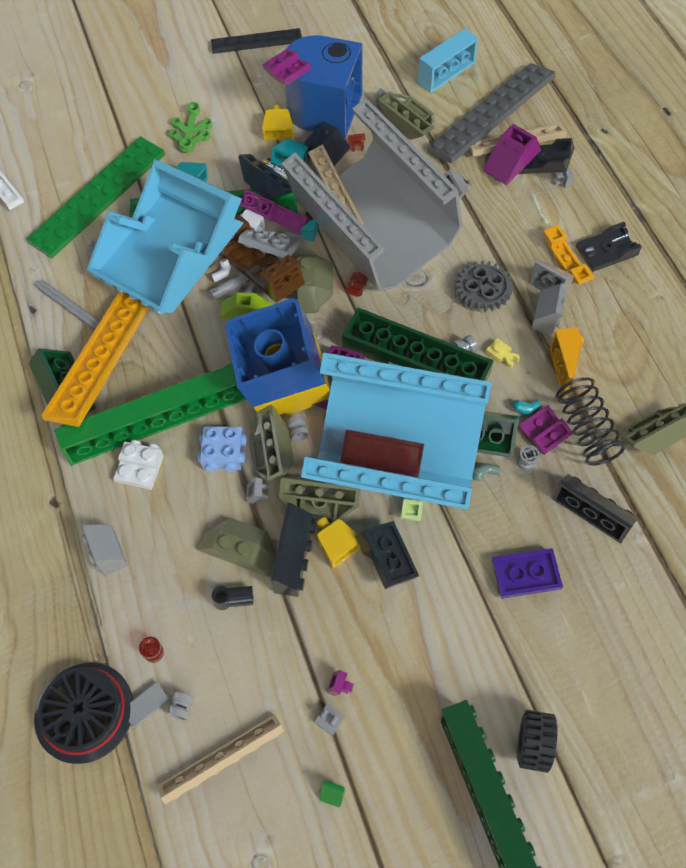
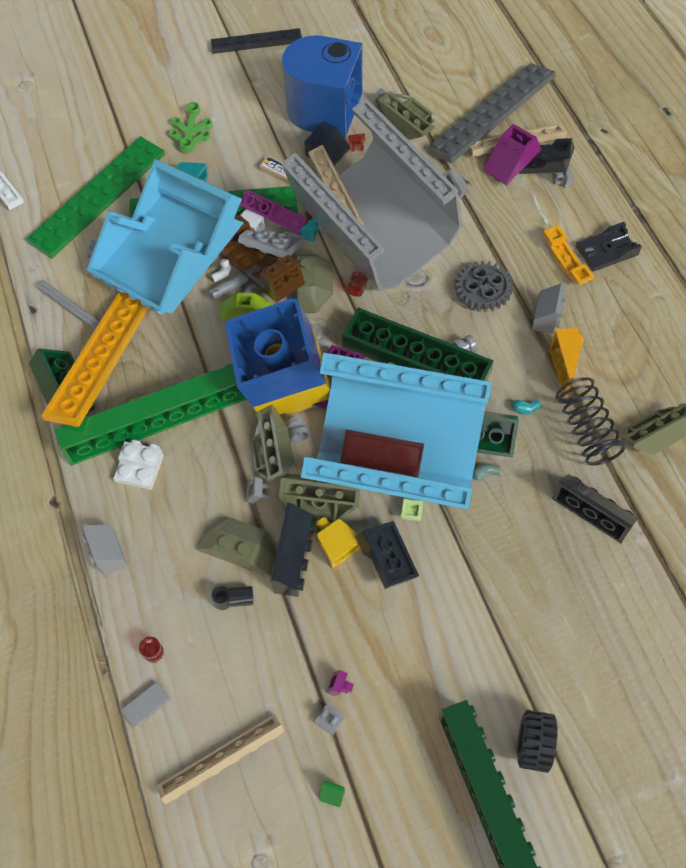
(104, 679): black piece -> none
(180, 705): light grey wheel -> none
(222, 448): light blue brick -> none
(263, 178): black wedge -> none
(277, 124): yellow torso -> none
(286, 67): magenta slope -> none
(286, 149): teal torso -> none
(447, 60): medium azure brick -> none
(501, 352): light yellow plate -> none
(527, 573): dark purple plate -> none
(529, 462): light grey wheel -> none
(545, 430): magenta slope -> none
(547, 275): light grey slope -> none

